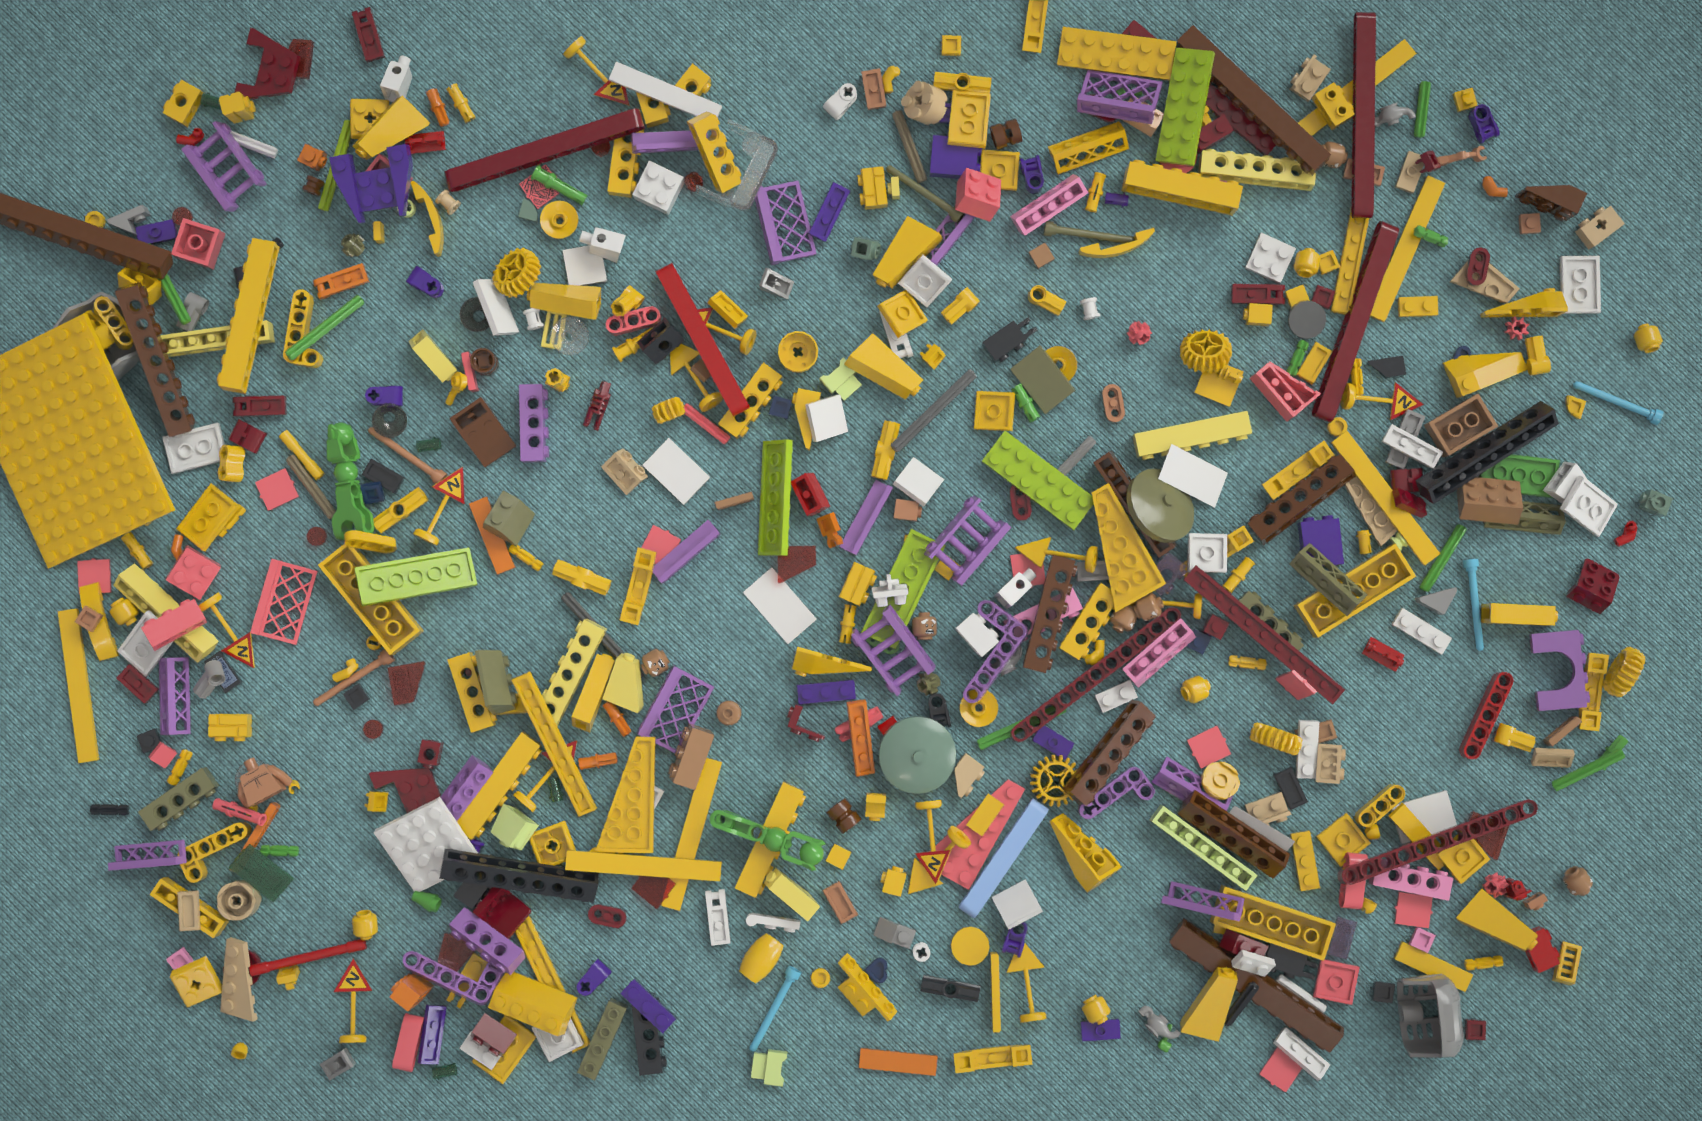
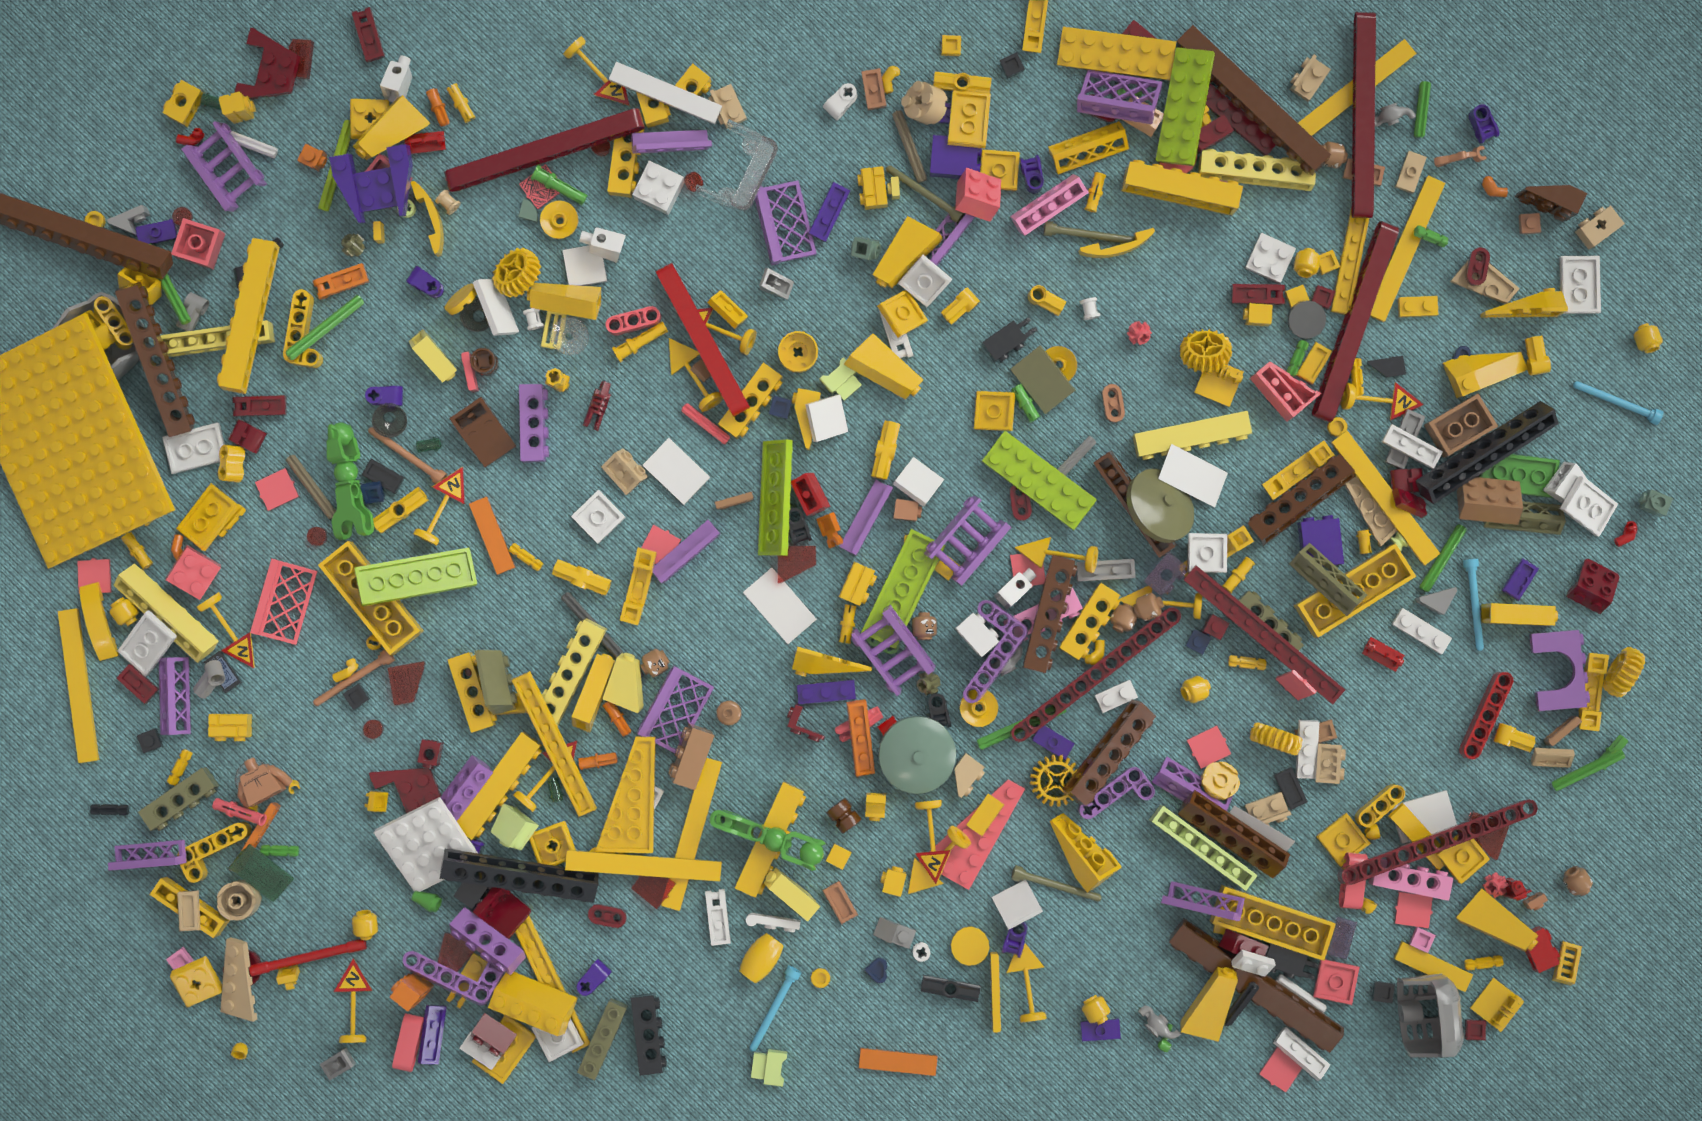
(89, 618): nougat plate -> none
(162, 755): coral tile -> none
(173, 624): coral brick -> none
(293, 445): yellow piece -> none
(313, 185): reddish brown wheel -> none
(370, 541): yellow beam -> none
(444, 1071): clear green pin -> none
(458, 383): yellow plate -> none
(460, 298): none -> yellow tile
(509, 518): olive slope -> none
(598, 516): none -> white plate
(627, 301): yellow piece -> none
(648, 1005): dark purple plate -> none
(651, 341): black brick -> none
(668, 410): yellow gear -> none
(699, 126): yellow brick -> none
(730, 104): none -> tan bracket
(799, 527): none -> black piece
(862, 991): yellow bracket -> none
(890, 588): white hips -> none
(933, 356): yellow tile -> none
(933, 411): dark grey axle -> none
(992, 1057): yellow slope -> none
(999, 135): reddish brown wheel -> none
(1003, 858): light blue beam -> none
(1011, 65): none -> black plate
(1020, 874): none -> olive piece
(1041, 255): medium nougat tile -> none
(1116, 199): dark purple pin -> none
(1126, 558): yellow wing -> none
(1159, 652): bright pink brick -> none
(1305, 860): yellow plate -> none
(1333, 105): yellow brick -> none
(1430, 161): dark red tile -> none
(1464, 99): yellow tile -> none
(1497, 1004): none -> yellow hinge
(1515, 323): coral gear -> none
(1520, 579): none -> dark purple plate
(1575, 406): yellow tile -> none

